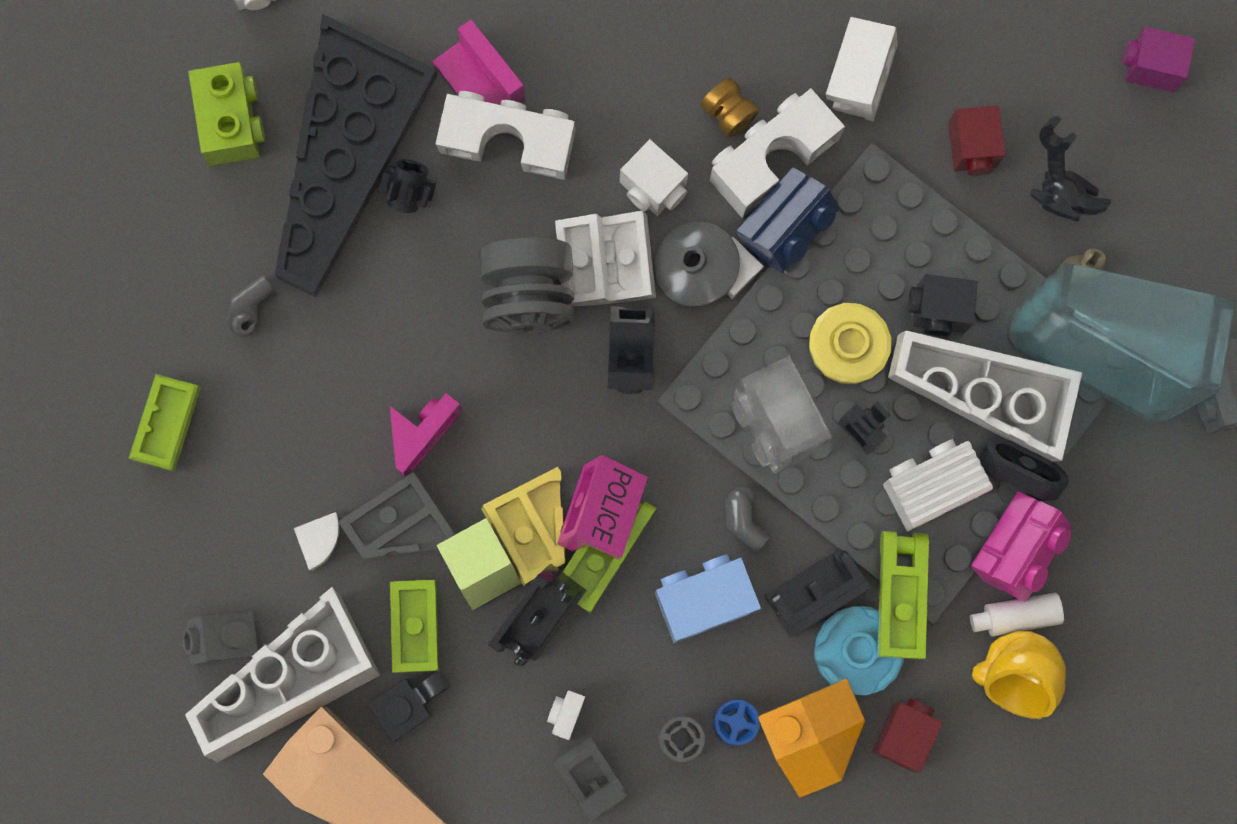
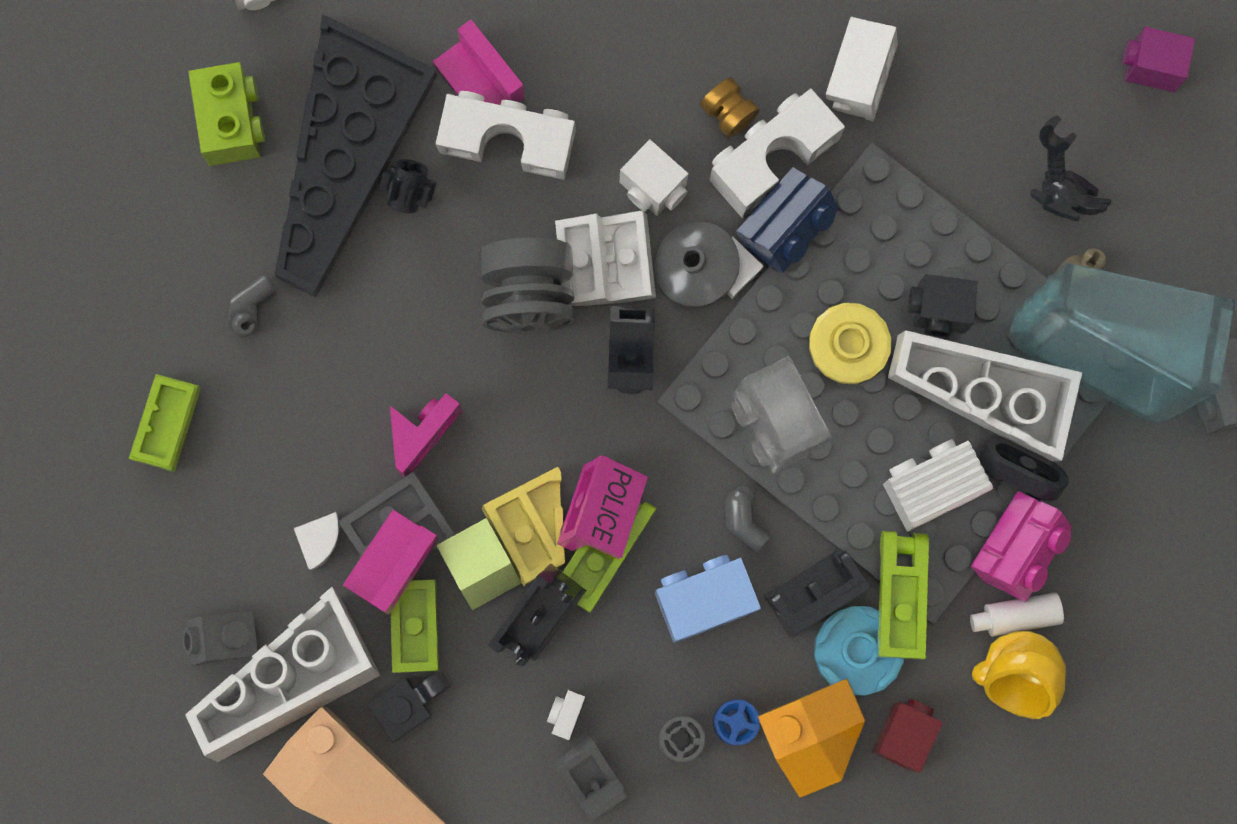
(391, 561): none -> dark pink panel
(866, 425): black plate -> none
(976, 139): dark red brick -> none

